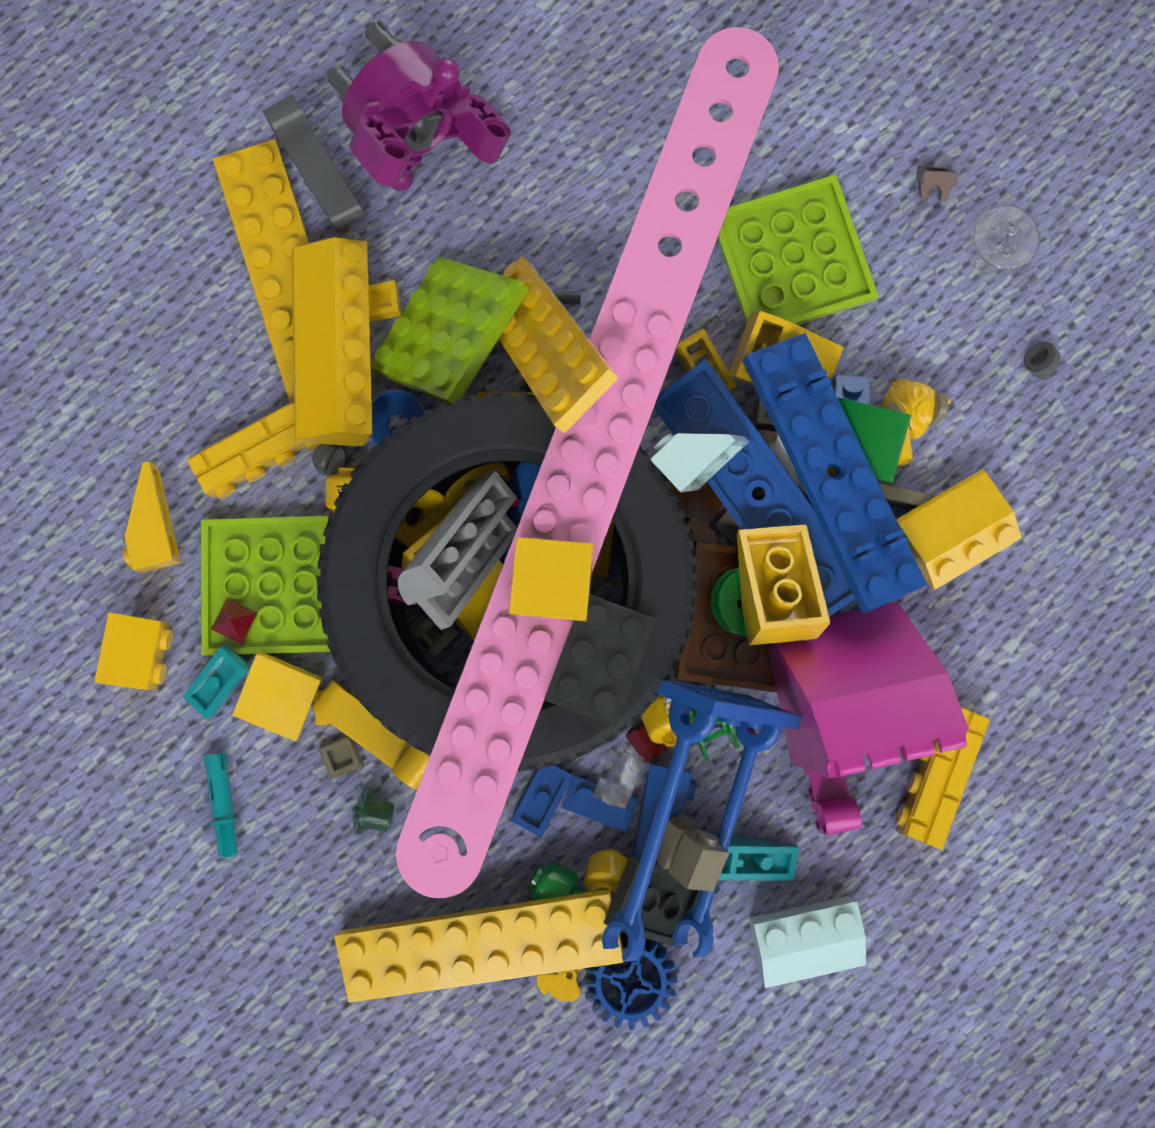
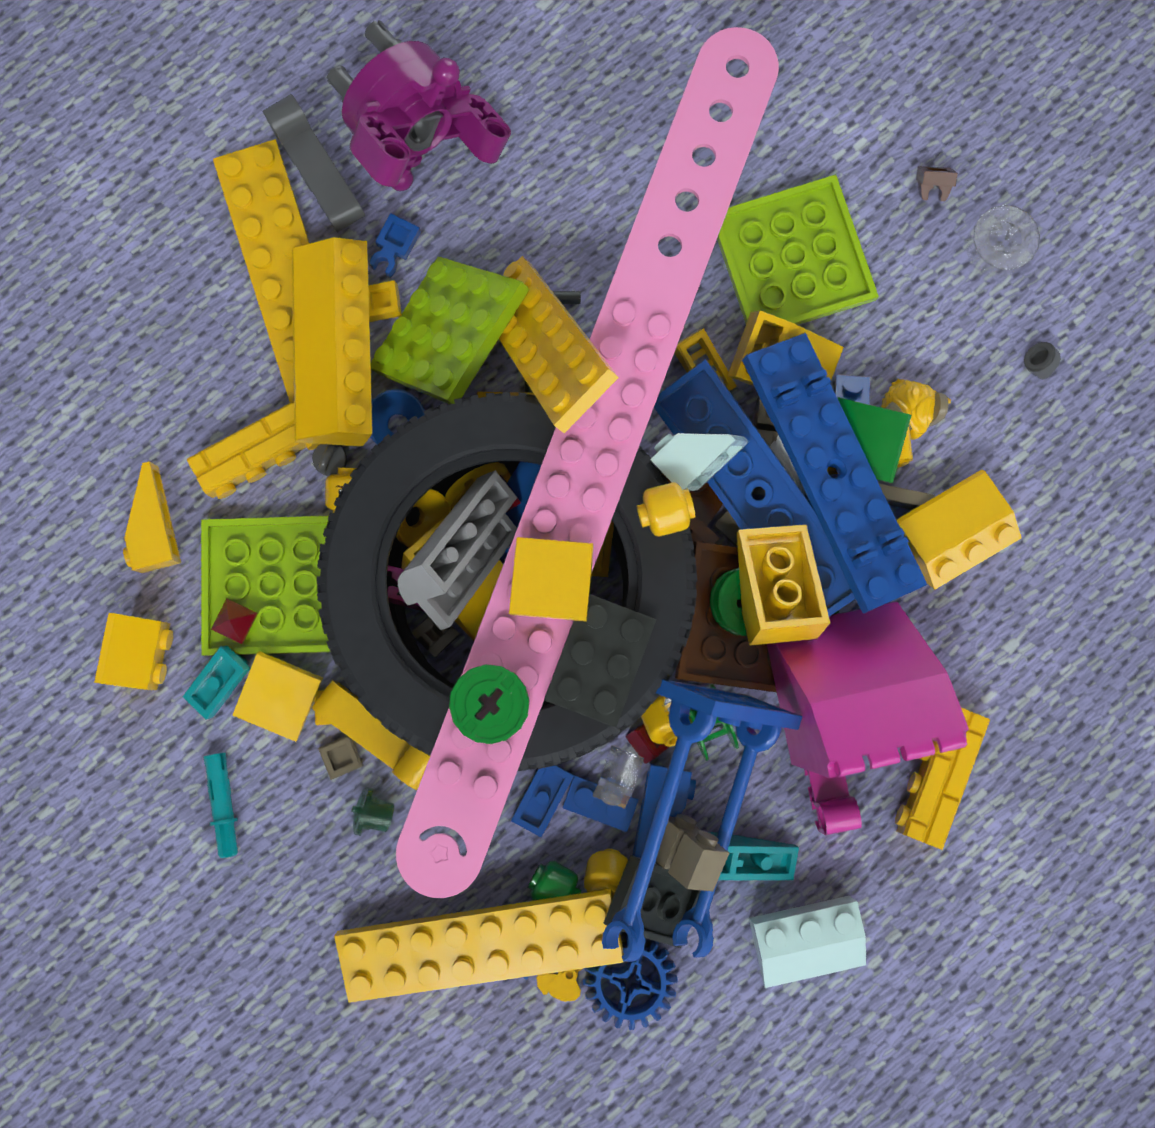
(395, 239): none -> blue plate
(467, 703): none -> green piece
(666, 509): none -> yellow head

